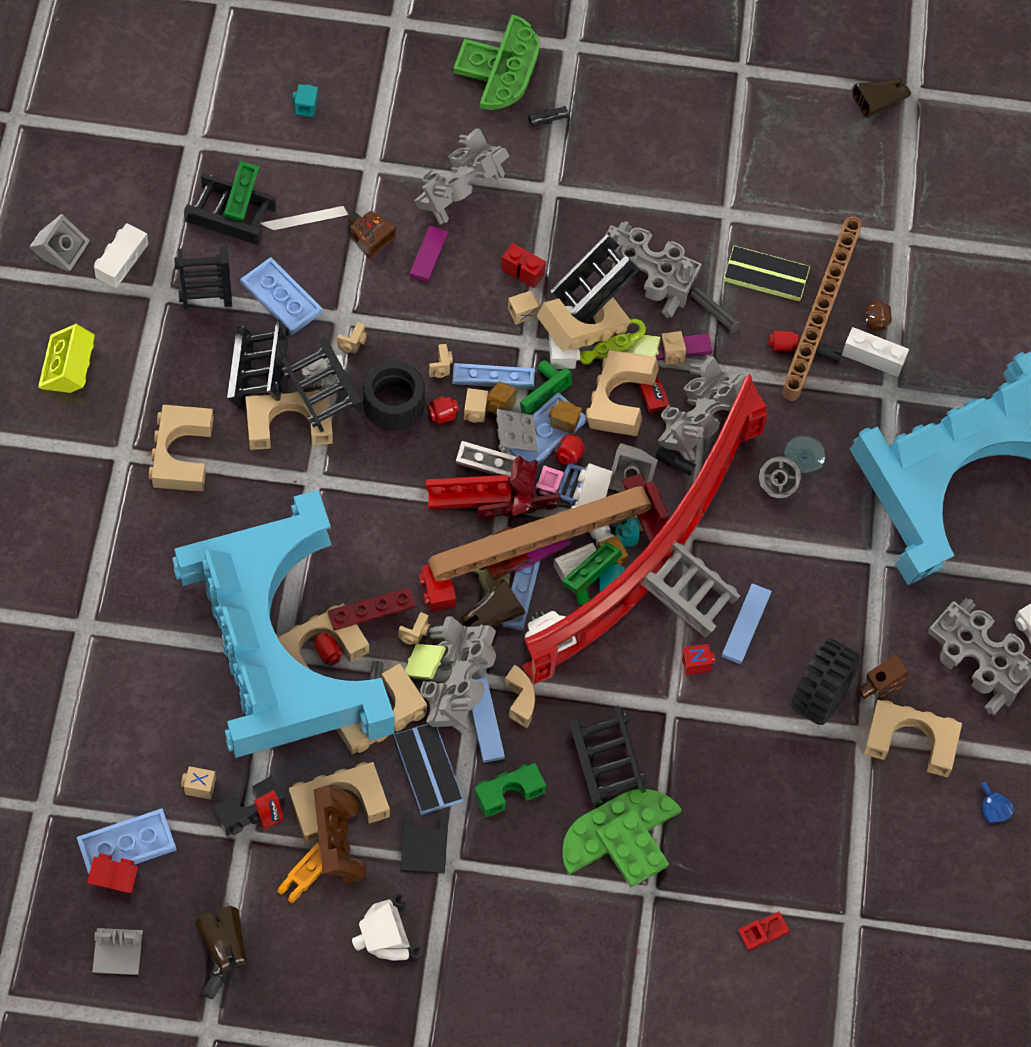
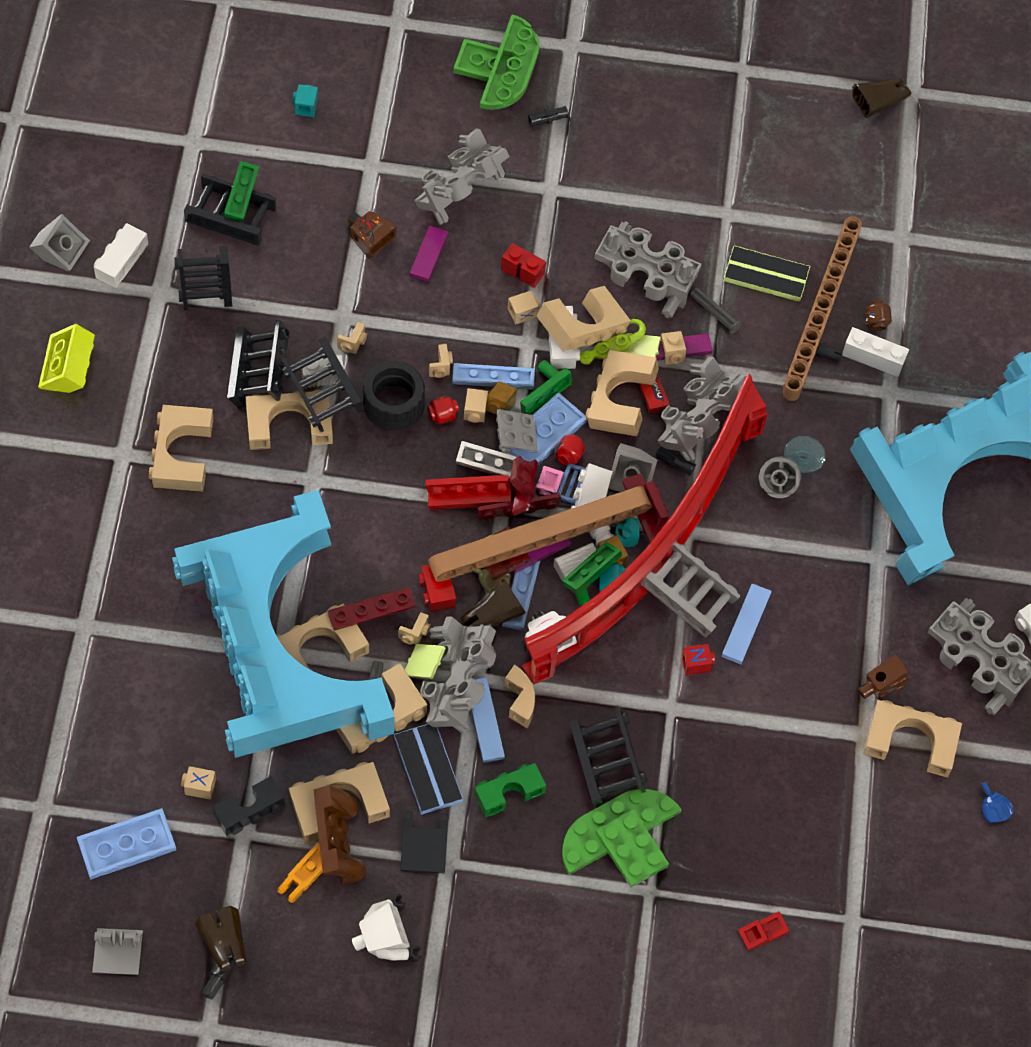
(112, 873): red brick -> none
(269, 810): red slope -> none
(281, 295): light blue tile -> none
(306, 218): white sticker -> none
(327, 649): red brick -> none
(565, 416): pearl gold brick -> none
(605, 289): black fence -> none
(783, 341): red brick -> none
(825, 681): black tyre -> none

